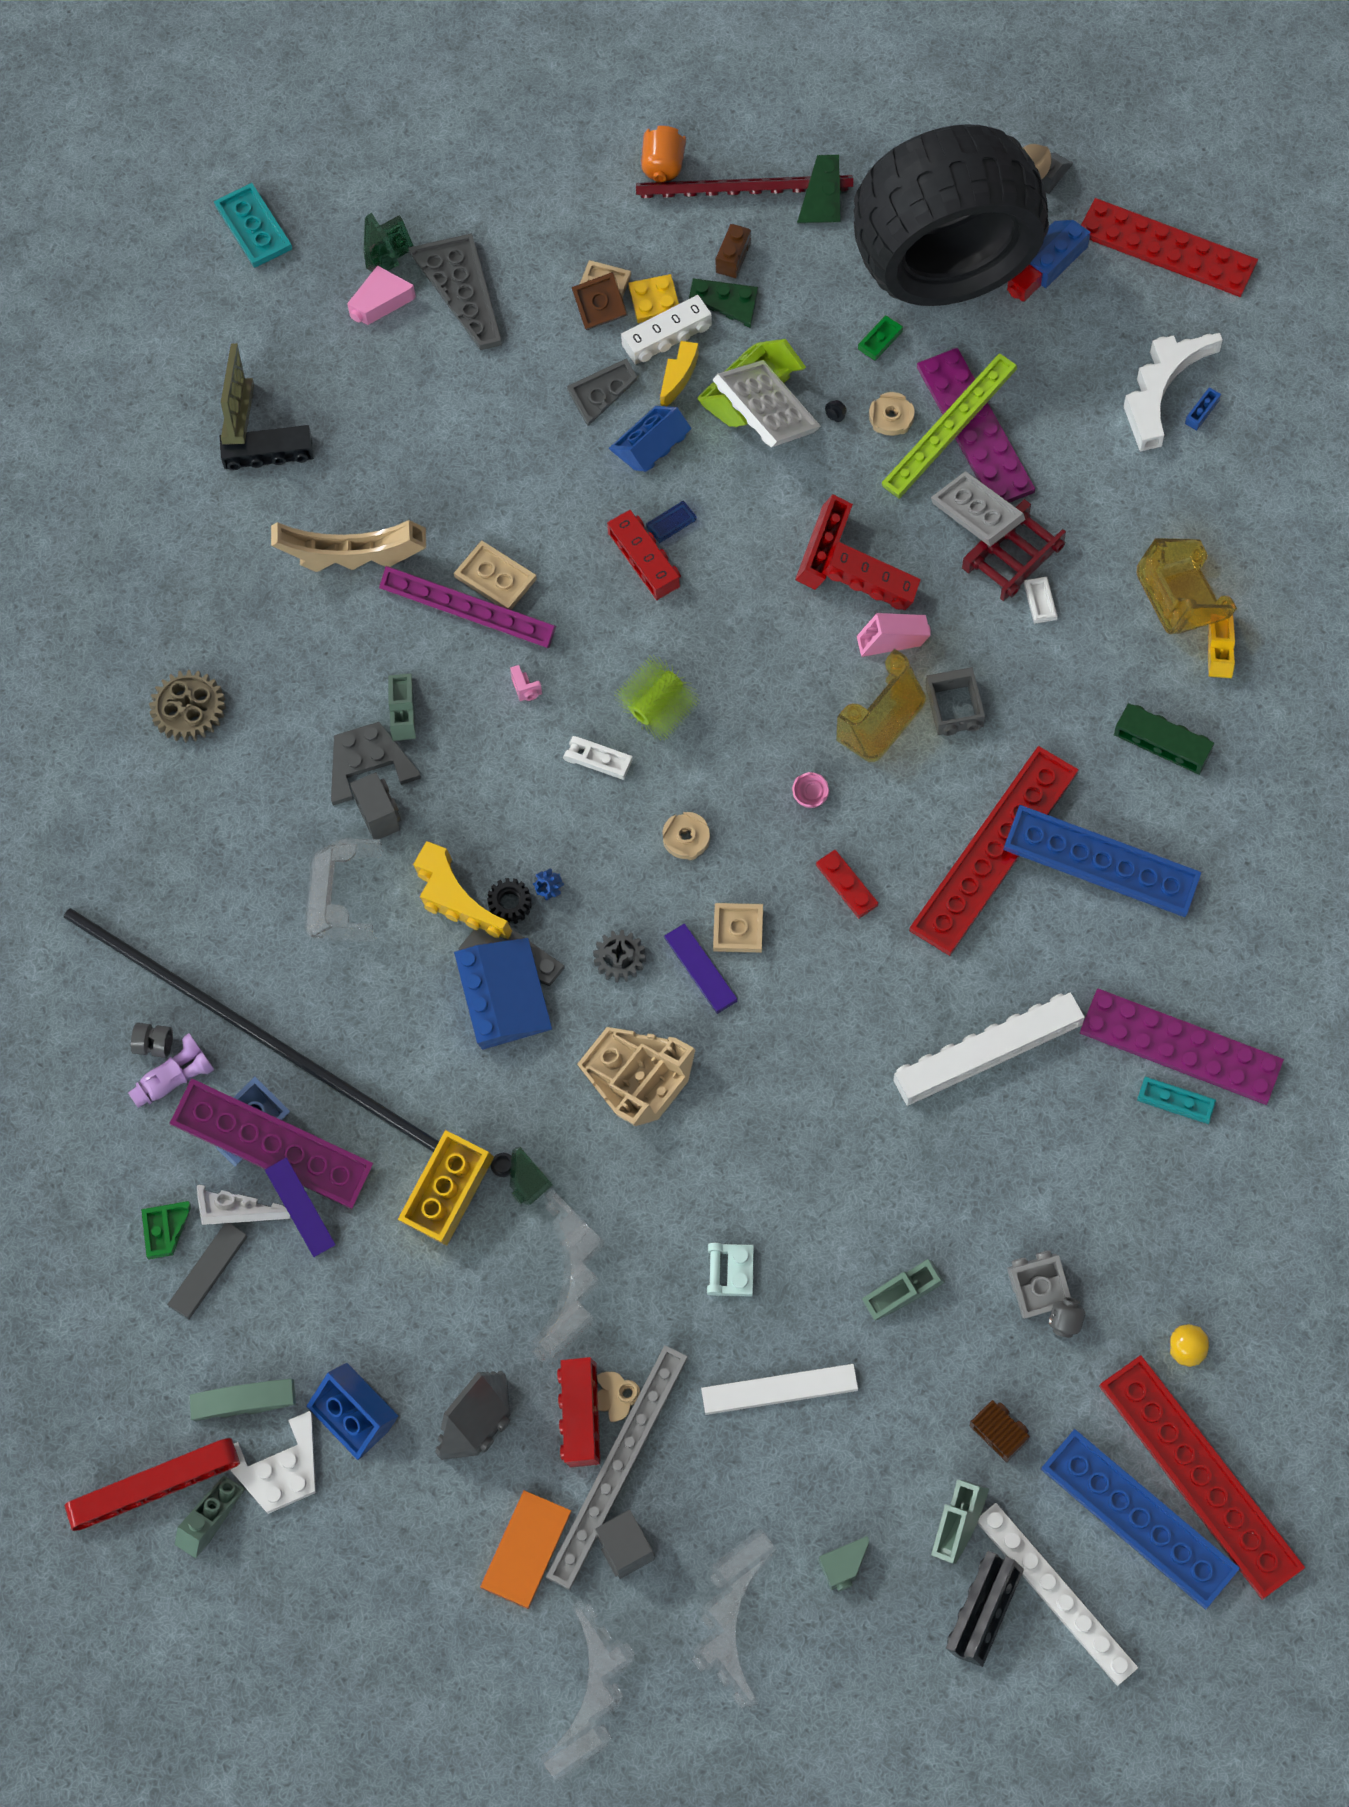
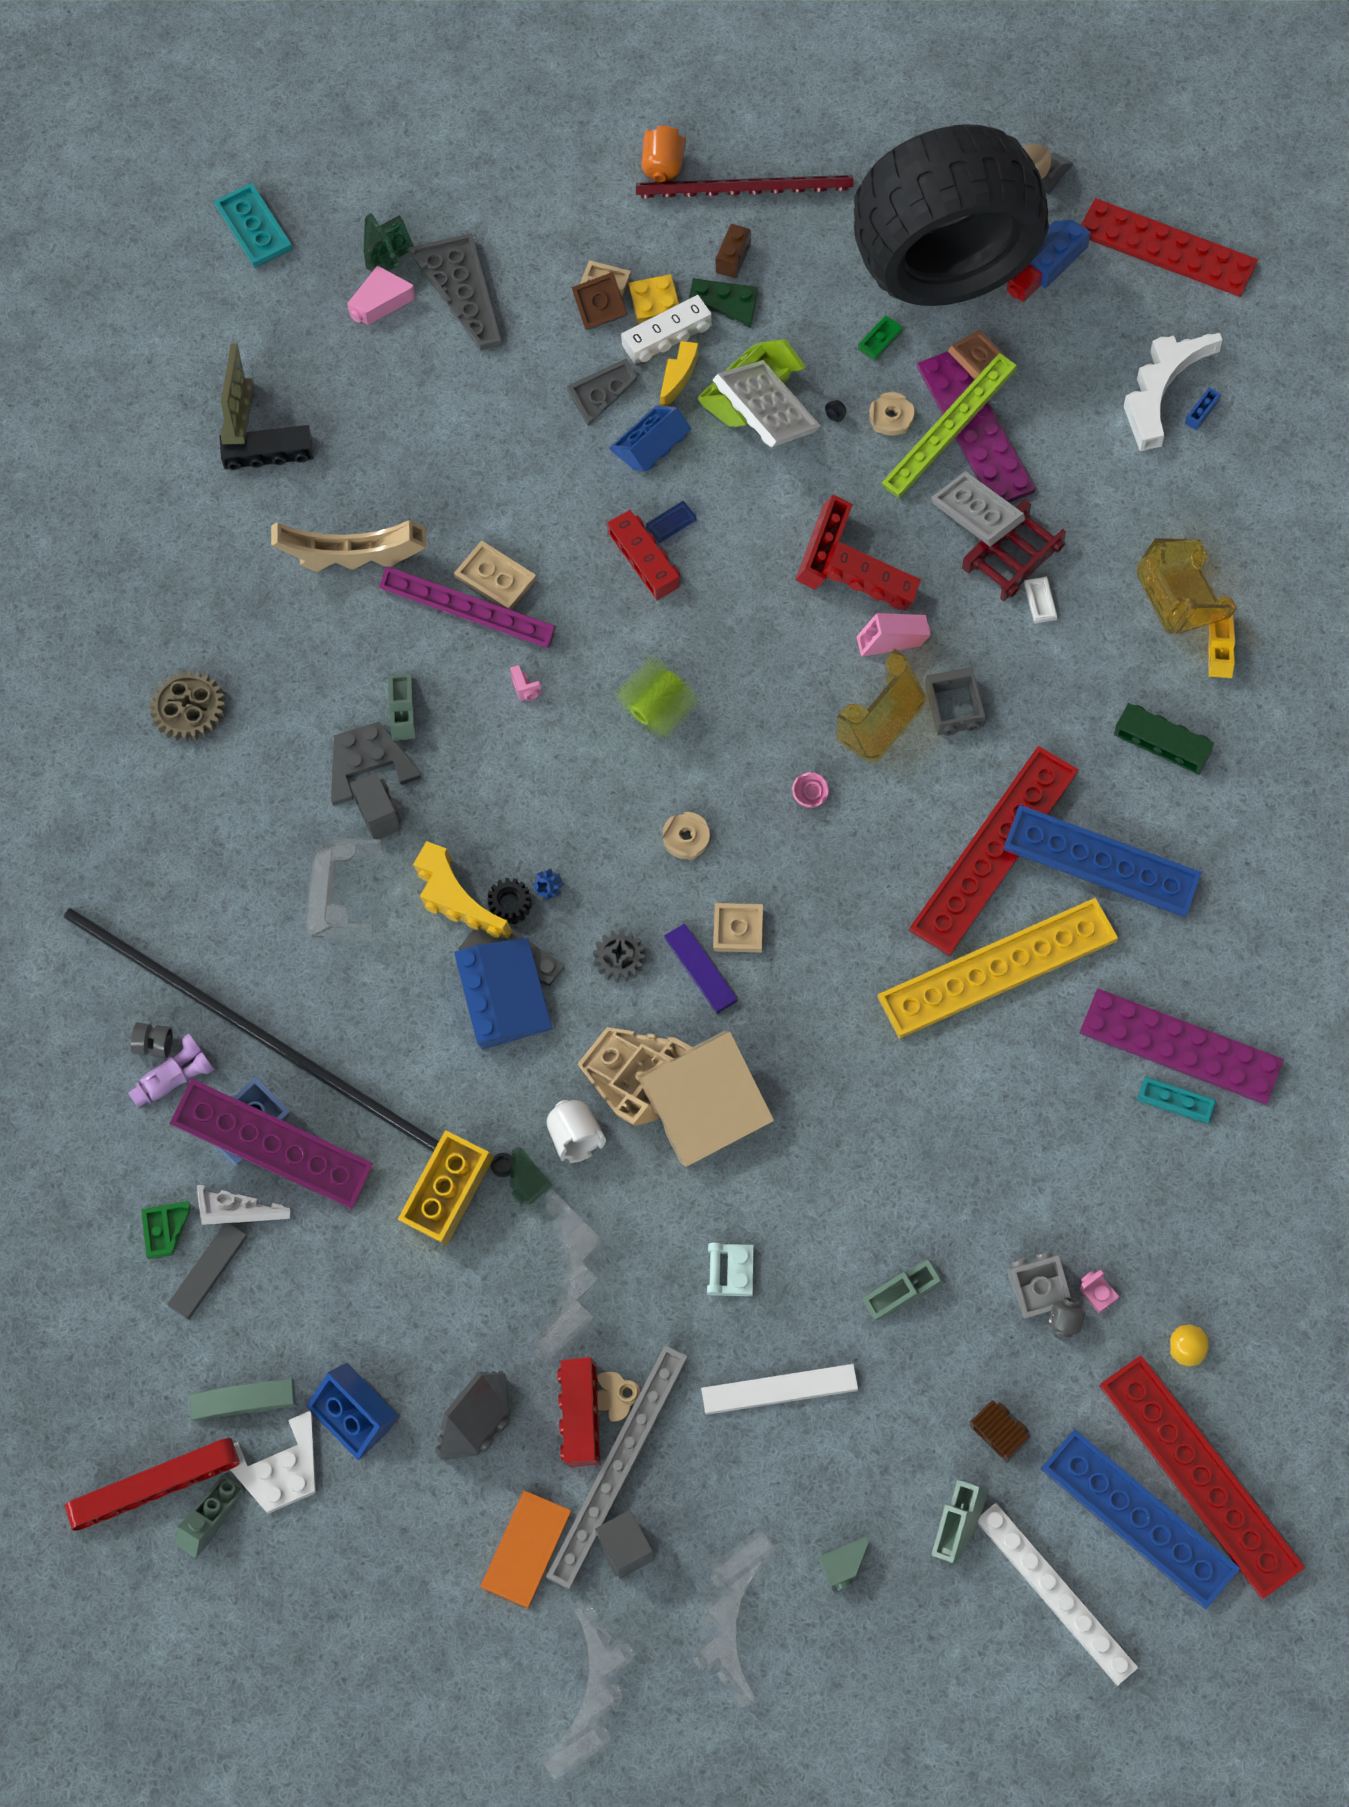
(300, 1207): dark purple tile -> none
(574, 1130): none -> white cylinder
(598, 757): white plate -> none
(705, 1098): none -> tan tile
(823, 192): dark green wing -> none
(847, 884): red plate -> none
(974, 352): none -> nougat plate
(984, 1608): black brick -> none
(988, 1048): white brick -> none
(997, 968): none -> yellow plate
(1098, 1291): none -> bright pink bracket

